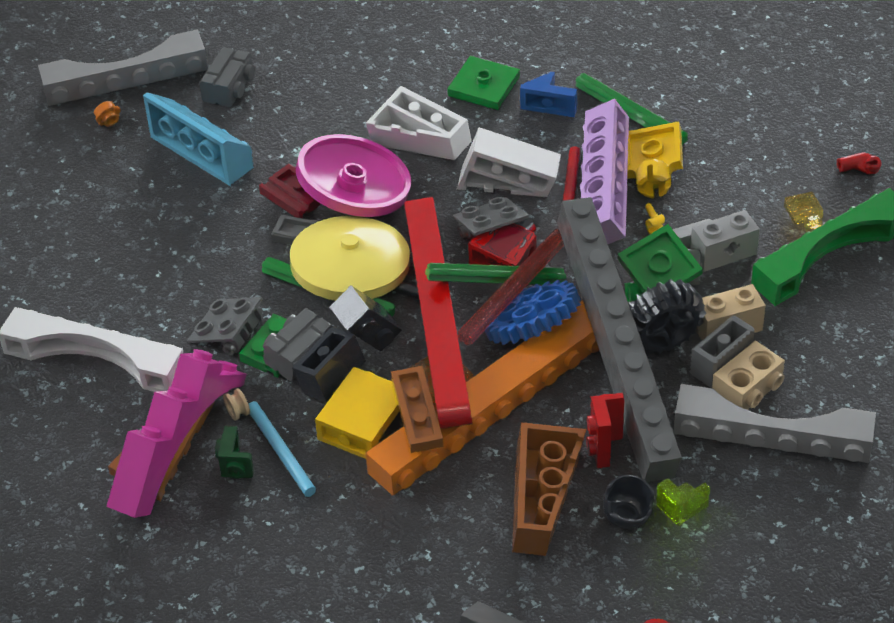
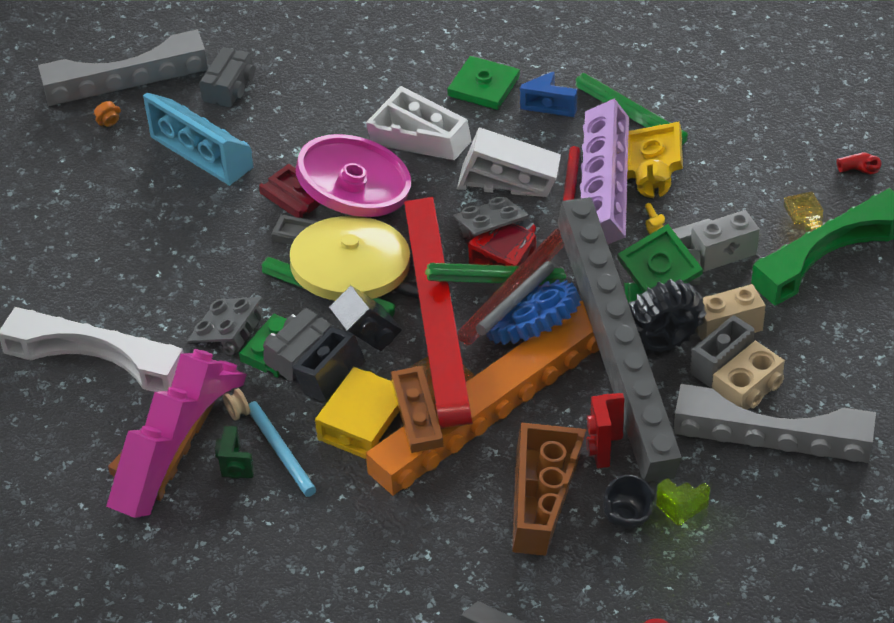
(514, 298): none -> dark grey bar

